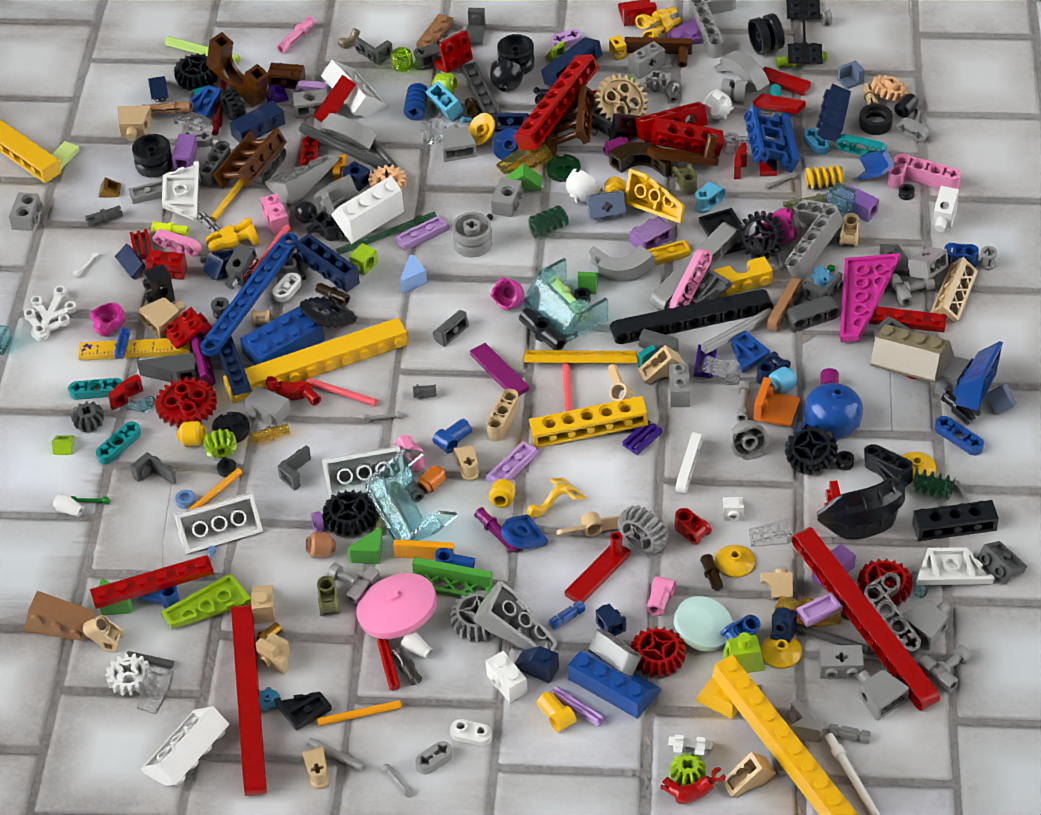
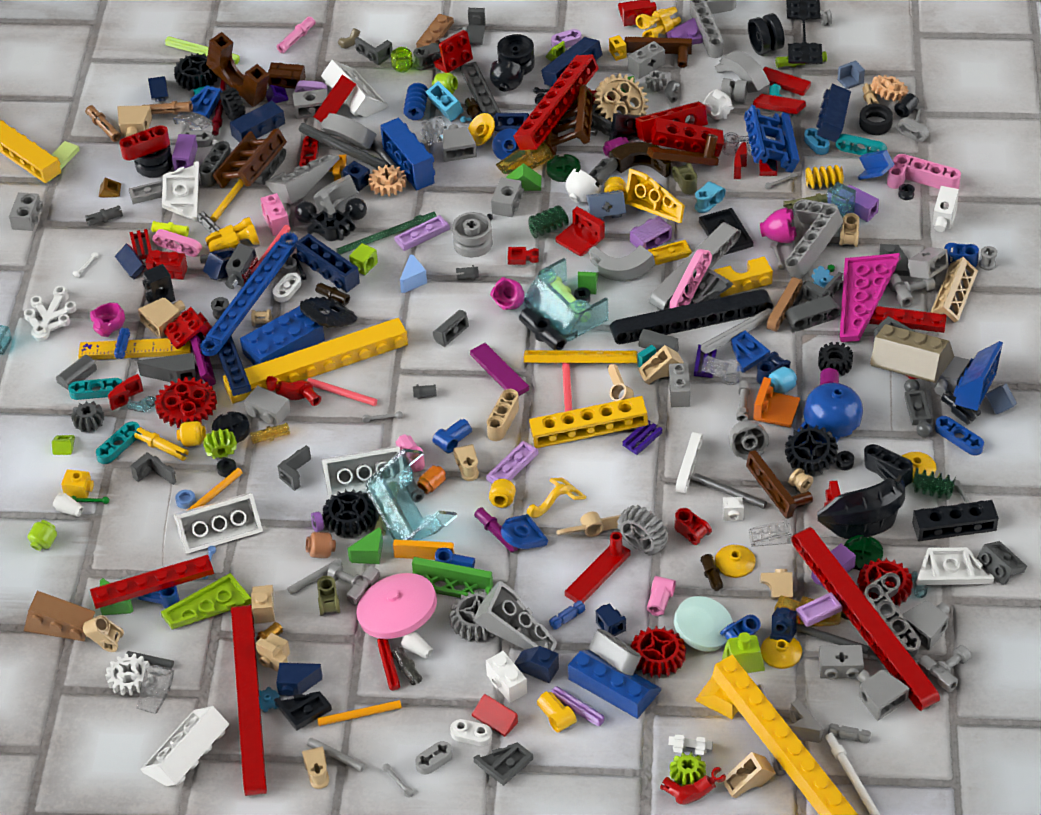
(42, 535): none -> lime head
(77, 371): none -> dark grey brick
(77, 483): none -> yellow brick
(94, 113): none -> medium nougat pin
(144, 142): none -> red beam
(154, 440): none -> yellow pin
(297, 677): none -> dark blue slope
(311, 578): none -> light grey bar
(370, 209): white slope -> none
(408, 153): none -> blue brick
(469, 272): none -> dark grey pin
(495, 715): none -> slope
(504, 762): none -> dark grey wing
(520, 255): none -> red plate
(582, 233): none -> red bracket
(604, 170): none -> dark grey brick
(729, 490): none -> flat silver bar
(760, 228): black gear -> none
(774, 488): none -> reddish brown piece
(800, 480): none -> tan wheel
(836, 351): none -> black tyre
(864, 549): none -> dark green tile
(918, 407): none -> dark grey plate

